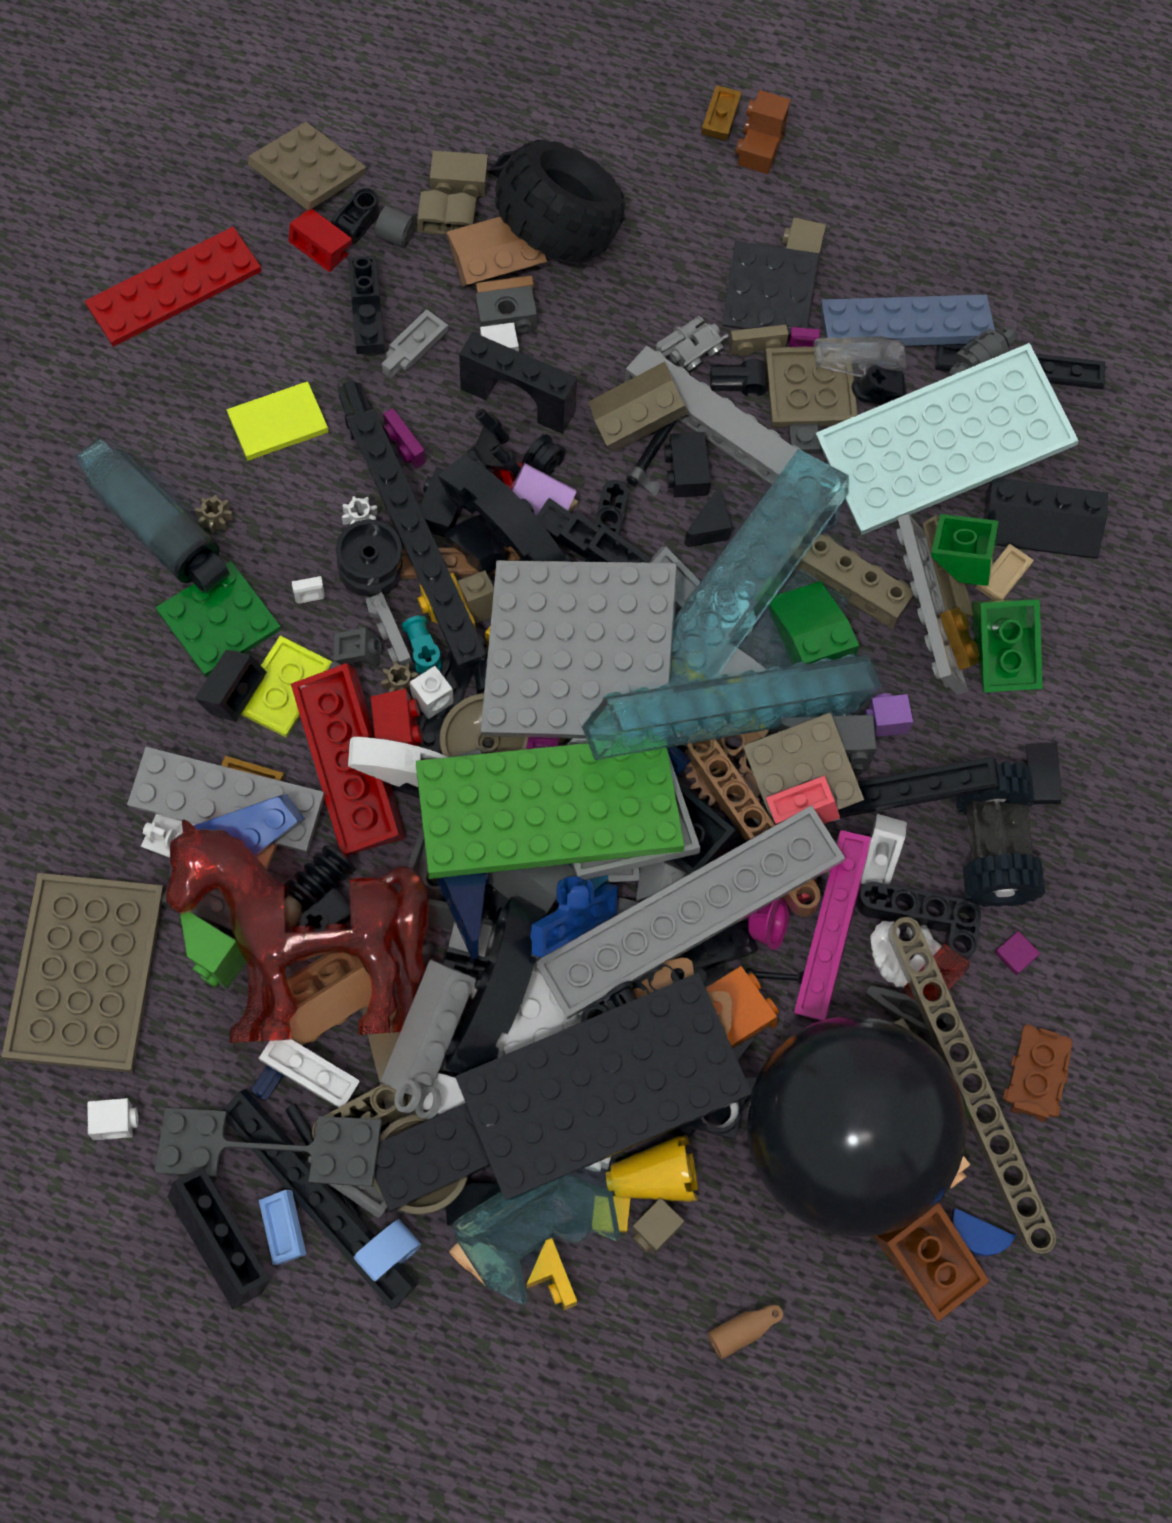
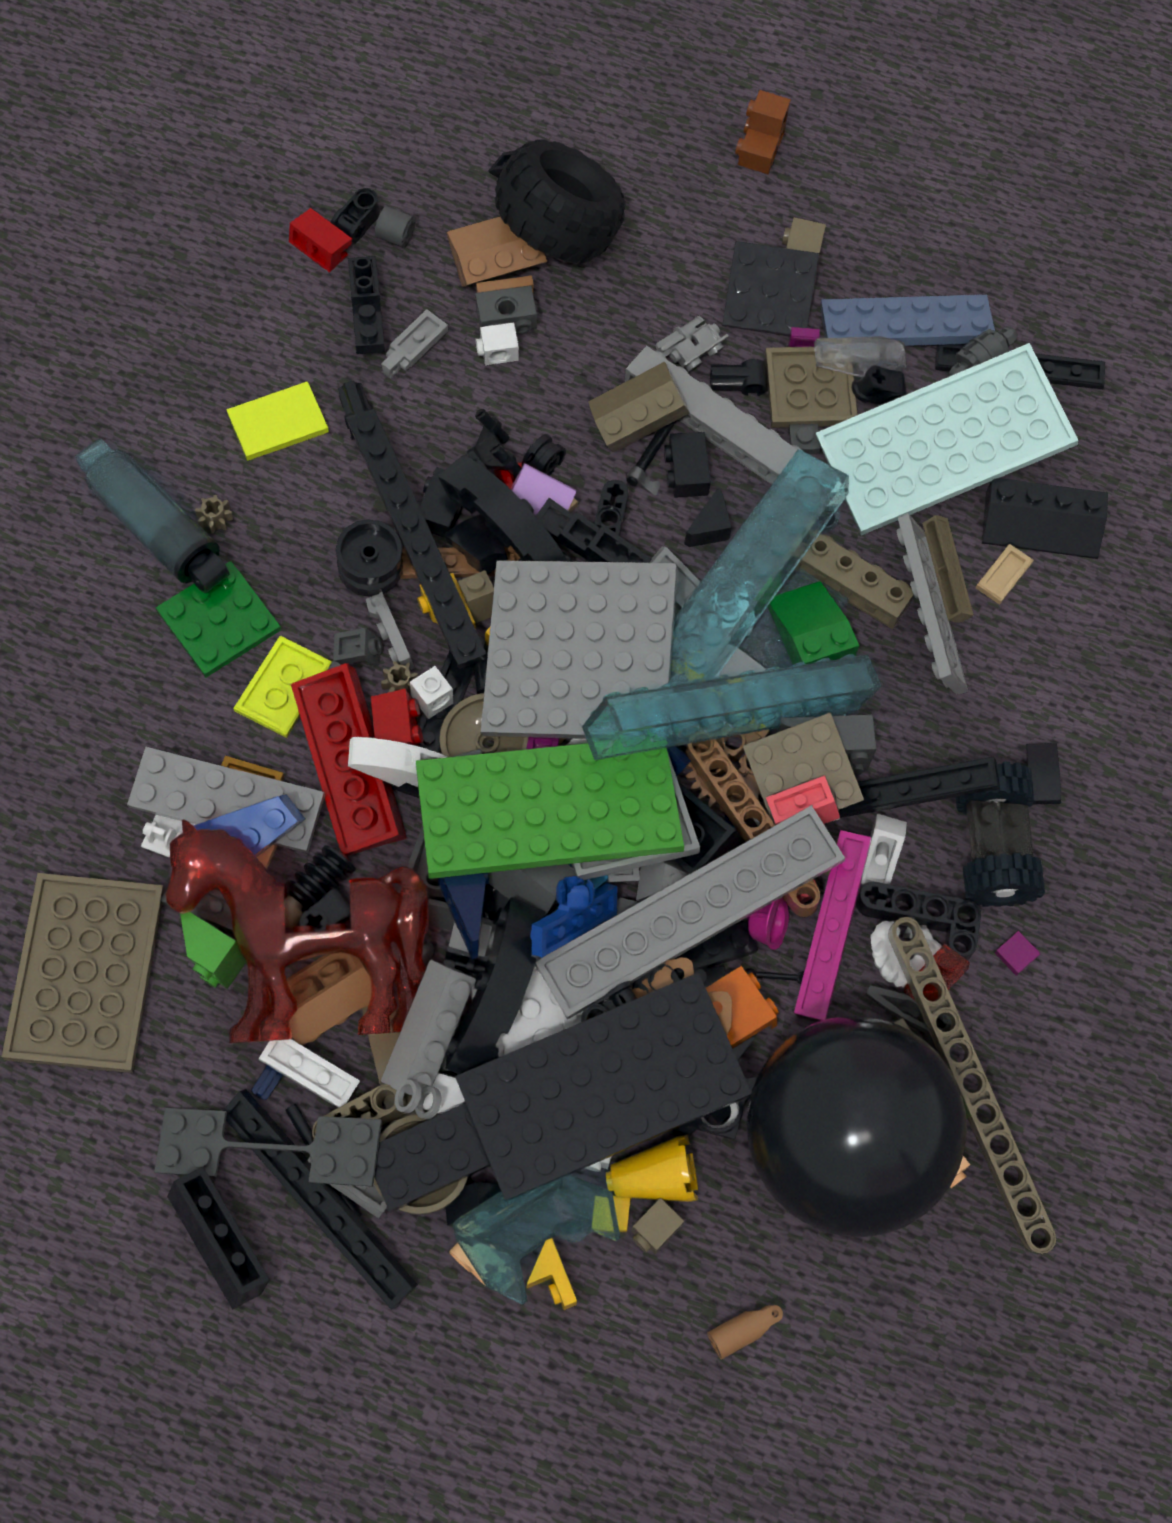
(111, 1119): white brick -> none
(172, 286): red plate -> none
(230, 685): black brick -> none
(282, 1227): light blue tile -> none
(306, 165): dark tan plate -> none
(308, 589): white tile -> none
(357, 506): white gear -> none
(386, 1249): light blue panel -> none
(408, 447): magenta plate -> none
(422, 644): teal connector -> none
(444, 212): dark tan brick -> none
(459, 173): dark tan brick -> none
(551, 388): black arch -> none
(721, 113): pearl gold plate -> none
(757, 339): dark tan plate -> none
(890, 714): medium lavender brick -> none
(934, 1261): dark orange slope -> none
(956, 629): pearl gold plate -> none
(966, 547): green slope -> none
(979, 1235): blue tile -> none
(1008, 644): green slope -> none
(1038, 1073): dark orange piece -> none

